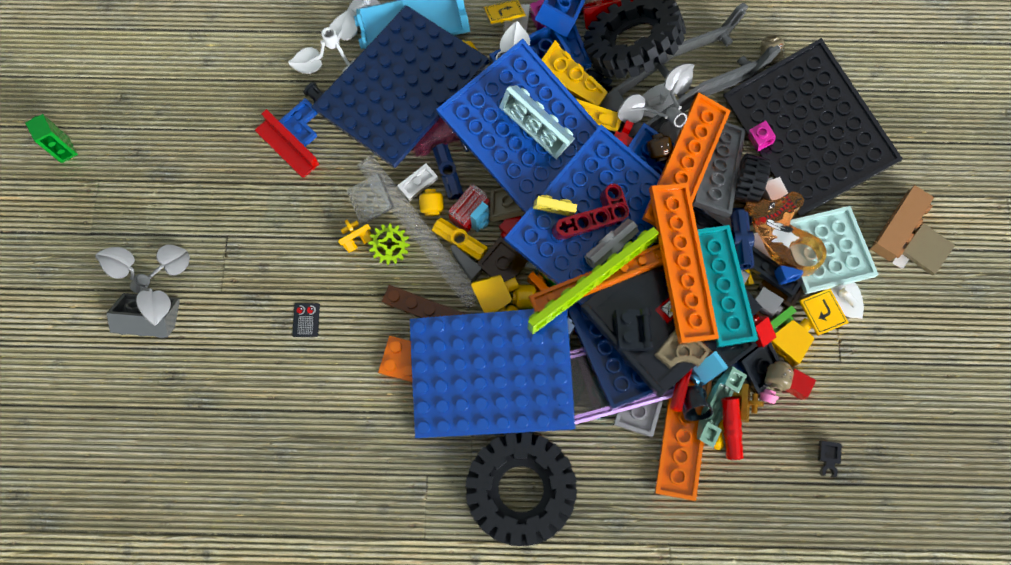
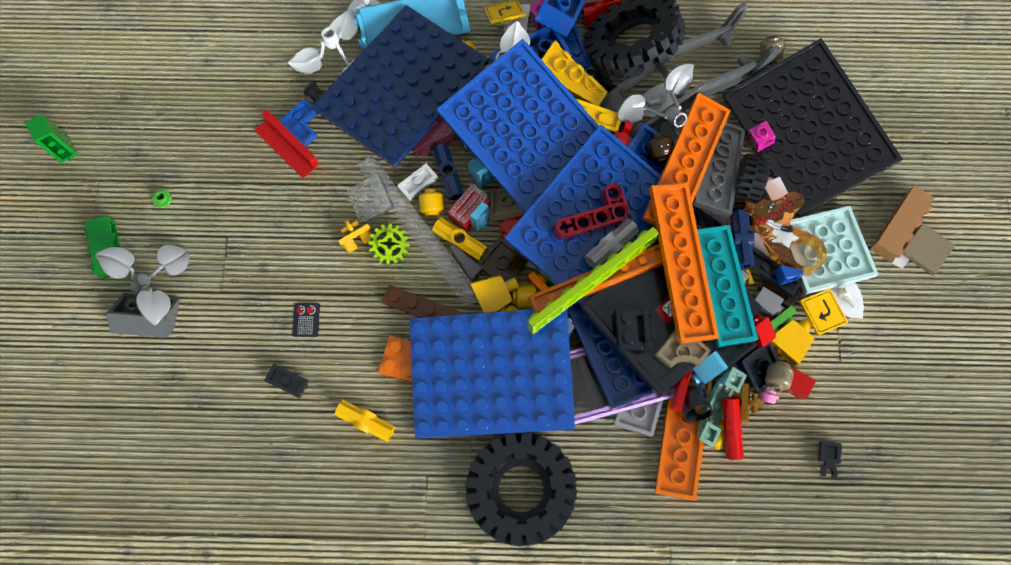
(101, 235): none -> green brick
(166, 199): none -> bright green plate
(286, 381): none -> black plate
(364, 420): none -> yellow piece
(479, 173): none -> medium azure slope
(536, 121): light aqua slope -> none
(561, 207): light yellow plate -> none

